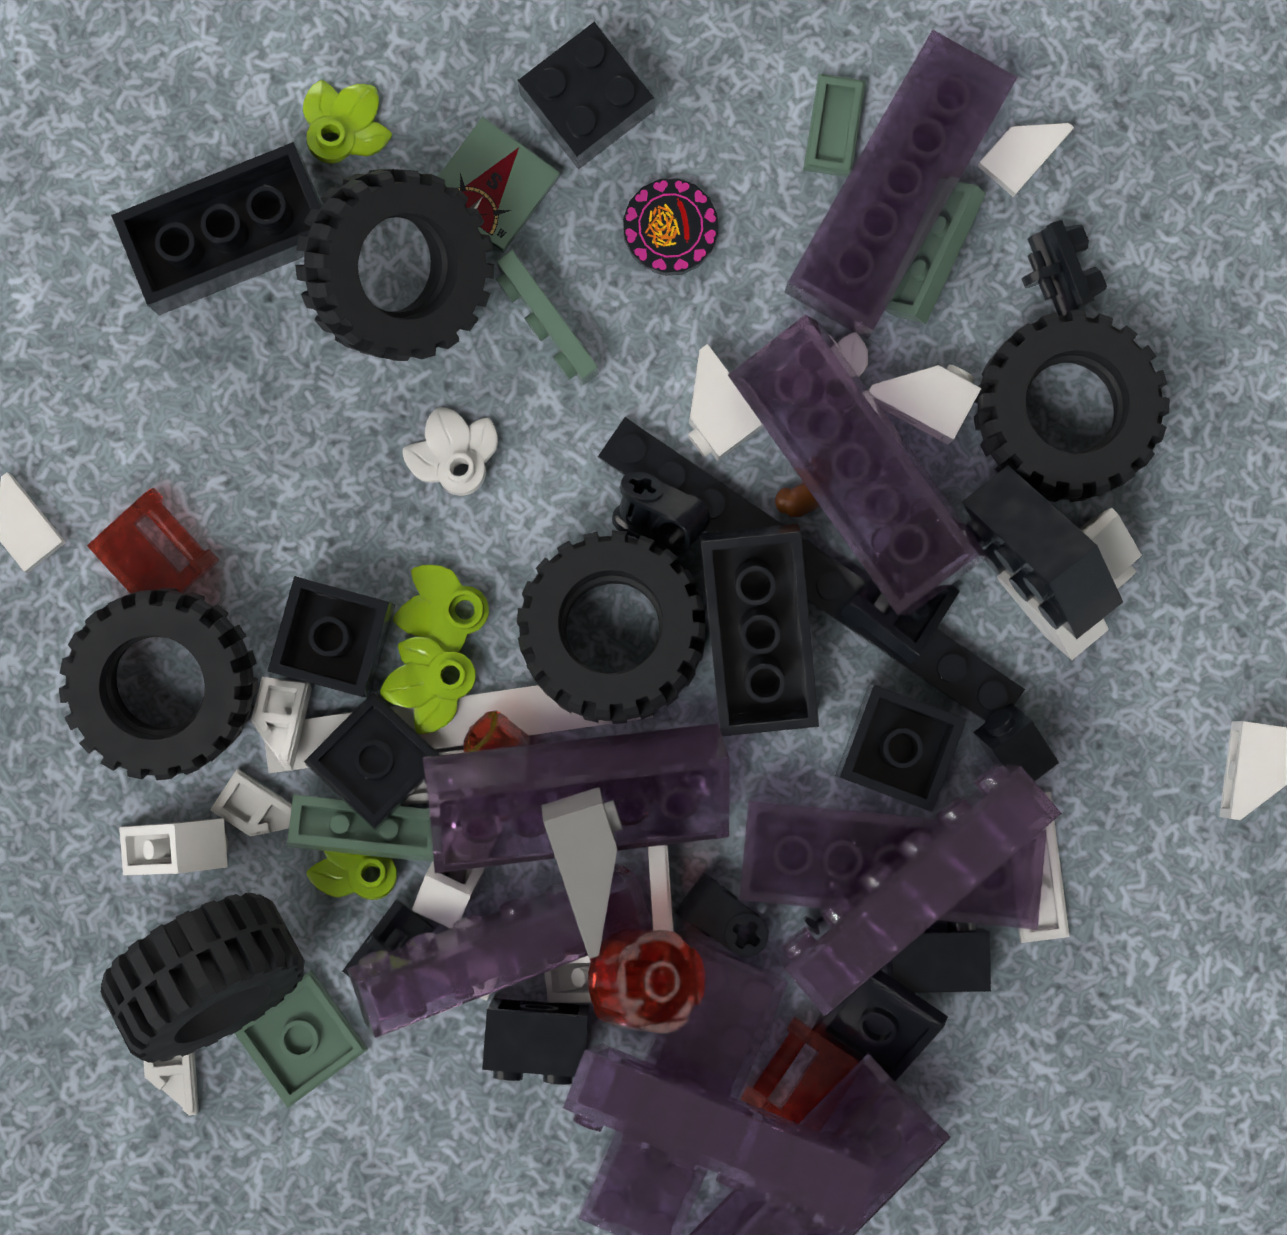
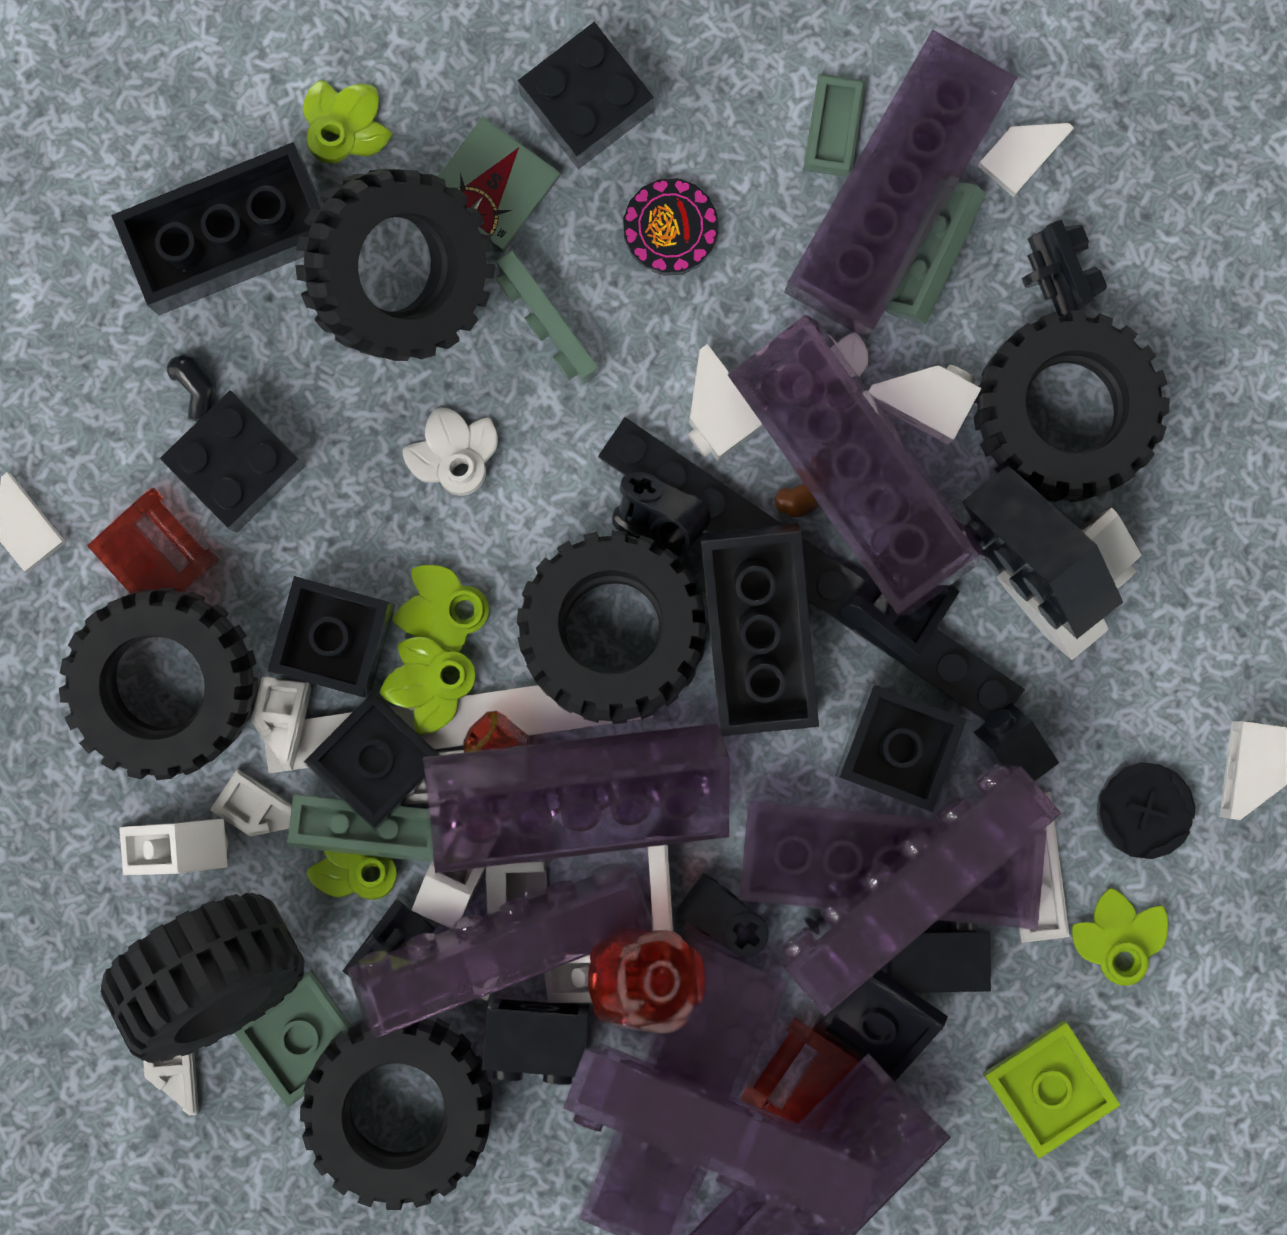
(196, 380): none -> black arm
(232, 462): none -> black brick
(386, 1174): none -> black tyre
(514, 882): none -> light grey panel
(586, 852): light grey slope -> none
(1051, 1089): none -> lime plate
(1118, 930): none -> lime plate
(1145, 810): none -> black tile

